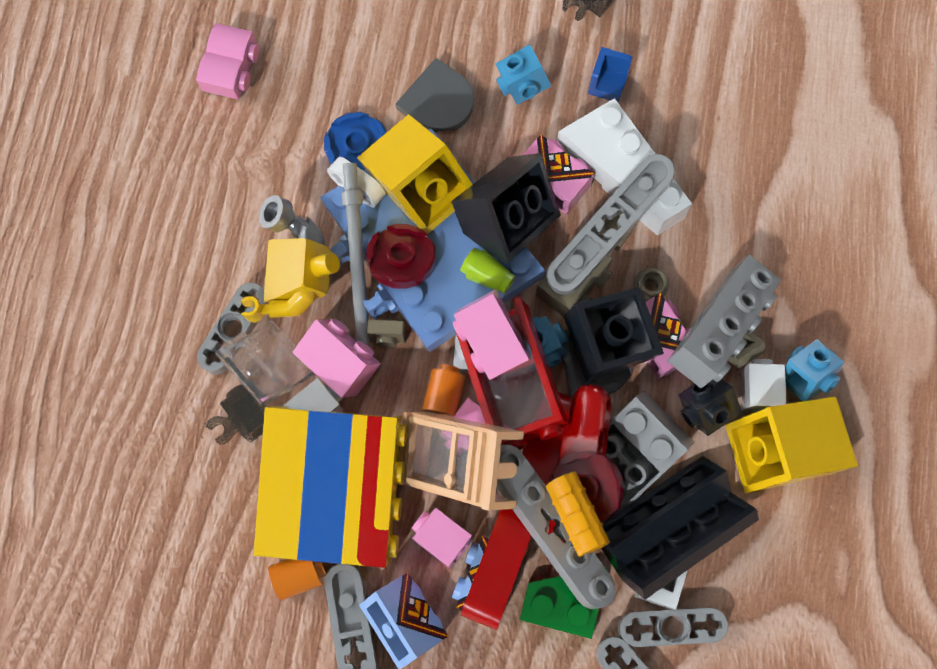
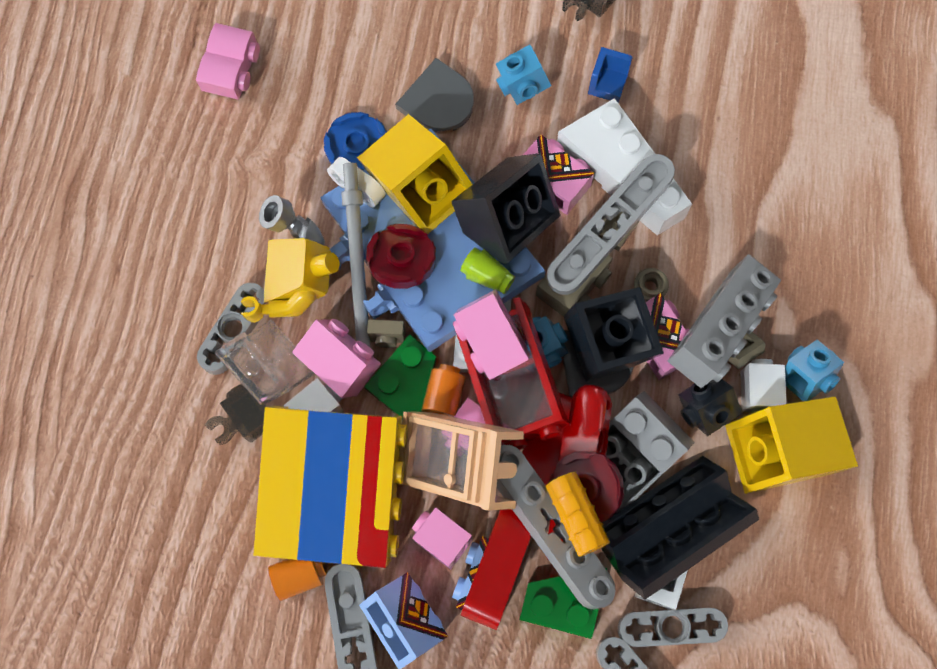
(403, 378): none -> green wing

